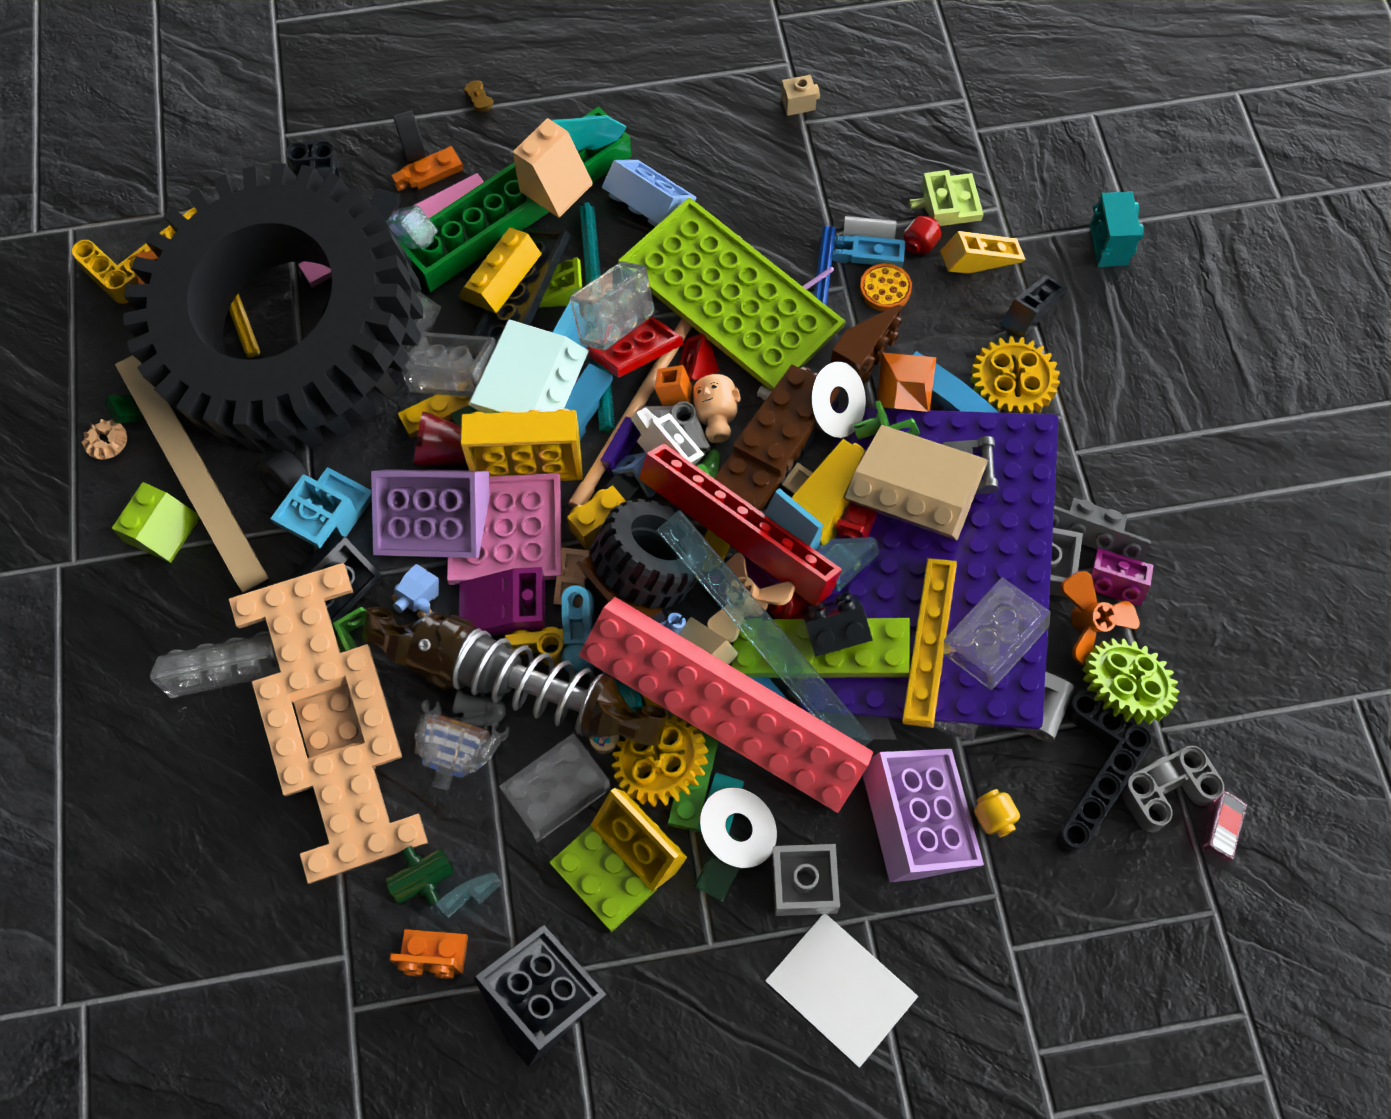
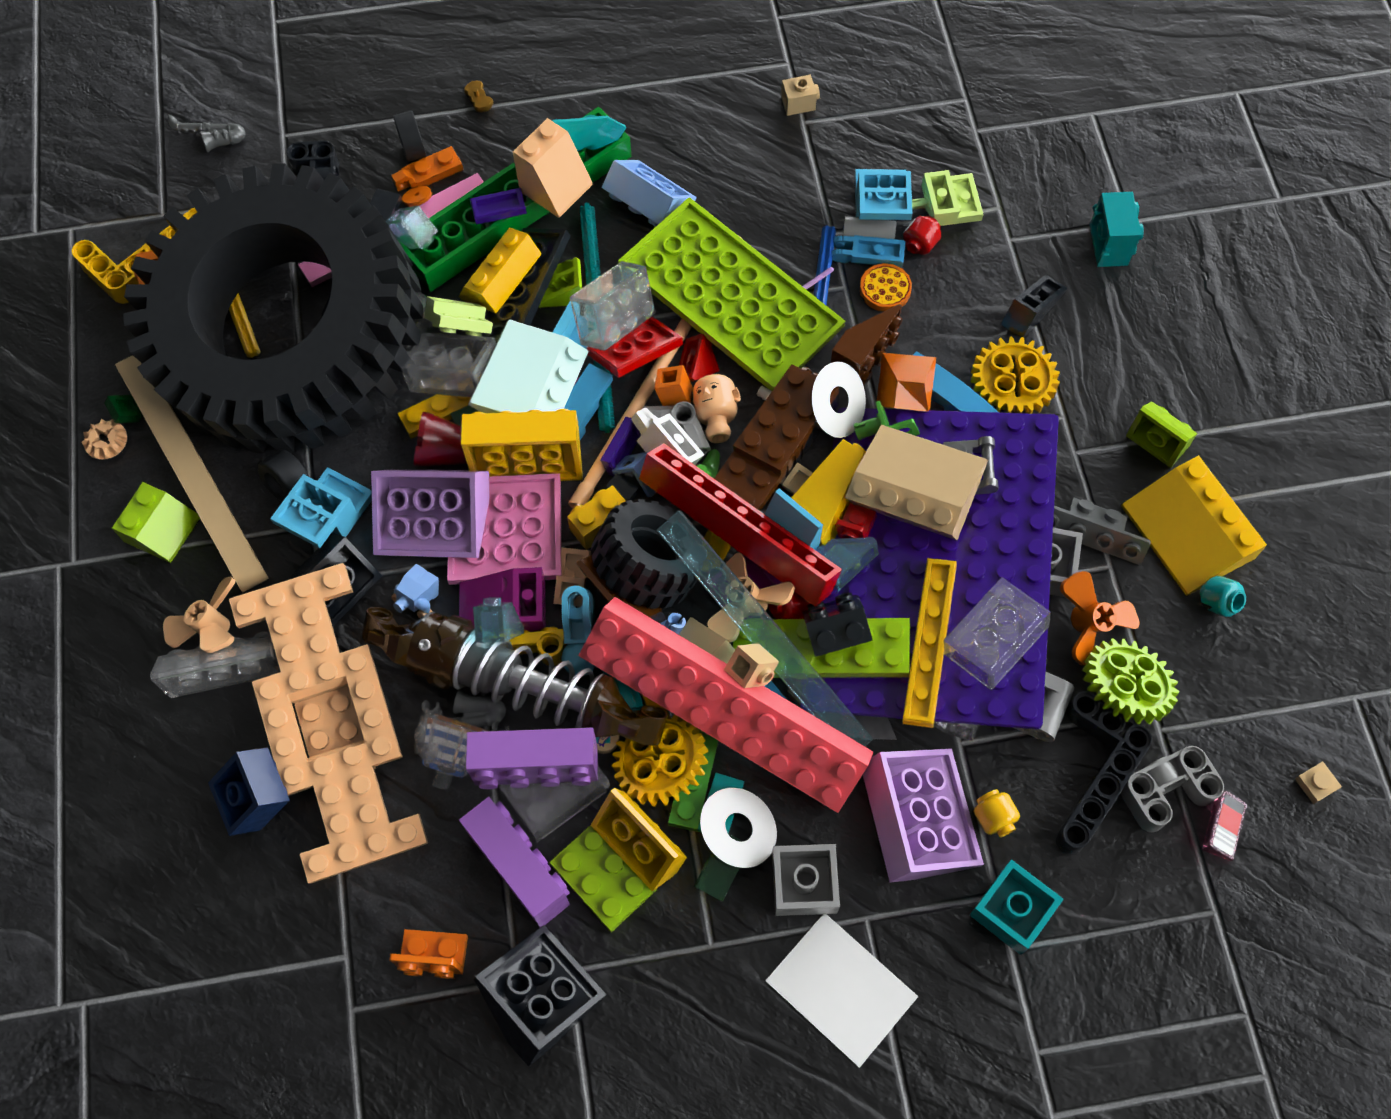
(202, 619): none -> light nougat piece
(212, 134): none -> dark grey piece
(248, 791): none -> dark blue brick
(344, 626): bright green bracket -> none
(417, 196): none -> orange wheel
(419, 876): dark green pin -> none
(459, 315): none -> yellowish green plate
(478, 888): clear light blue slope -> none
(496, 621): none -> clear light blue slope
(498, 206): none -> dark purple tile
(510, 855): none -> medium lavender brick
(532, 757): none -> medium lavender brick
(751, 666): none -> tan brick
(883, 194): none -> medium azure bracket
(980, 252): yellow slope -> none
(1016, 907): none -> teal brick
(1121, 576): magenta bracket -> none
(1161, 433): none -> lime slope
(1193, 525): none -> yellow slope
(1223, 596): none -> teal head
(1318, 782): none -> tan plate

